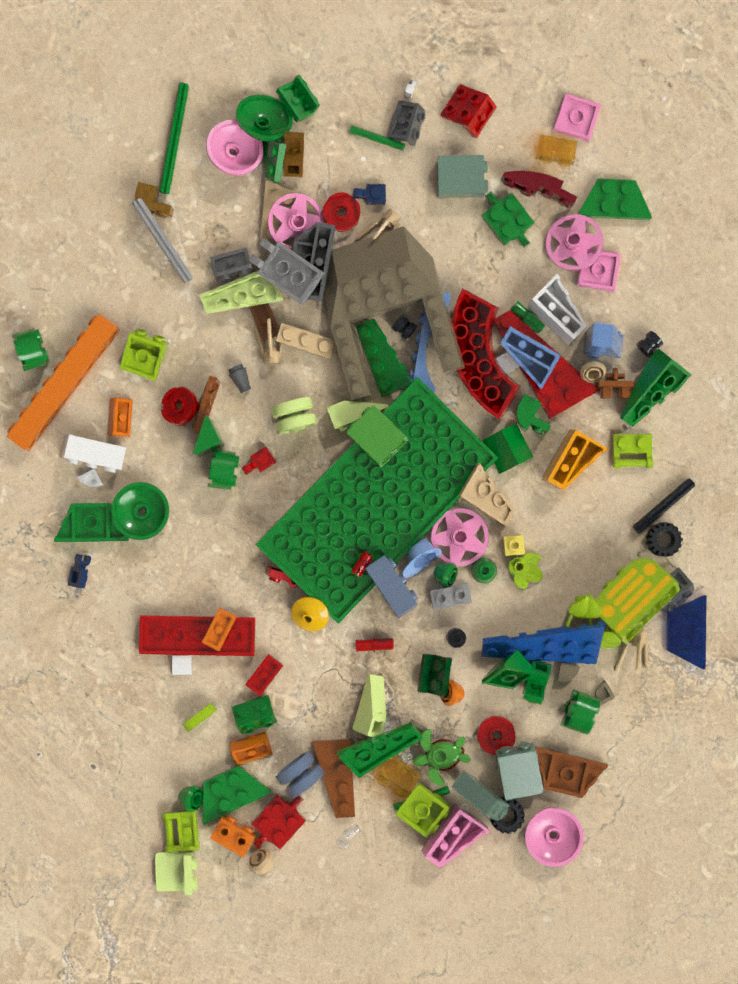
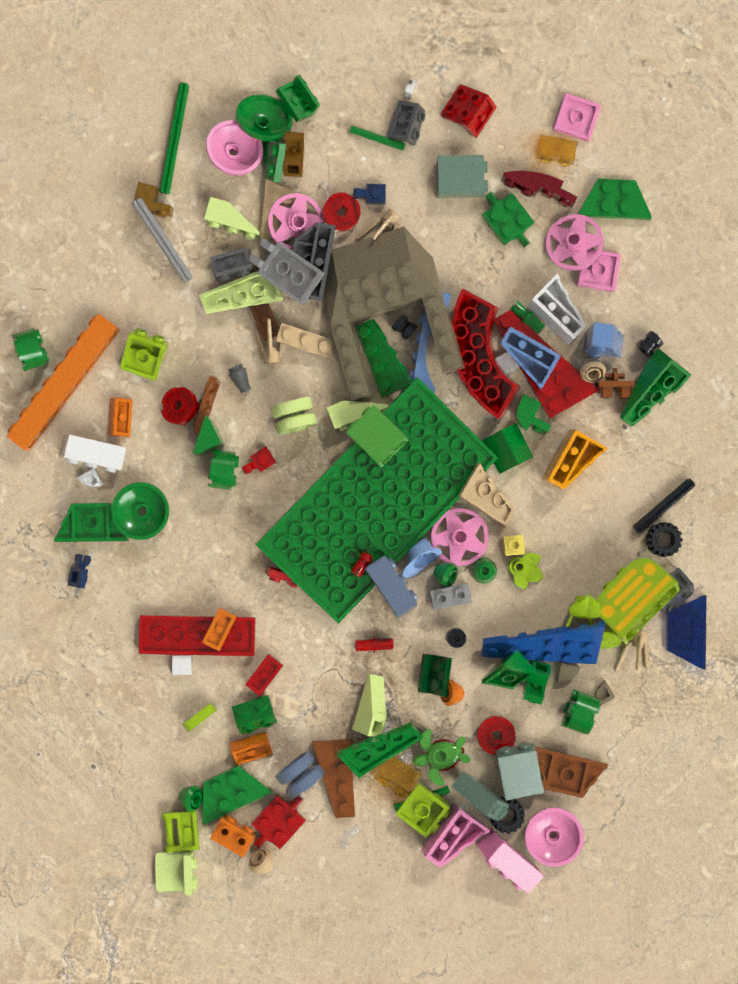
(224, 215): none -> yellowish green slope
(314, 609): yellow dish -> none
(509, 861): none -> bright pink wedge
(632, 445): lime plate -> none

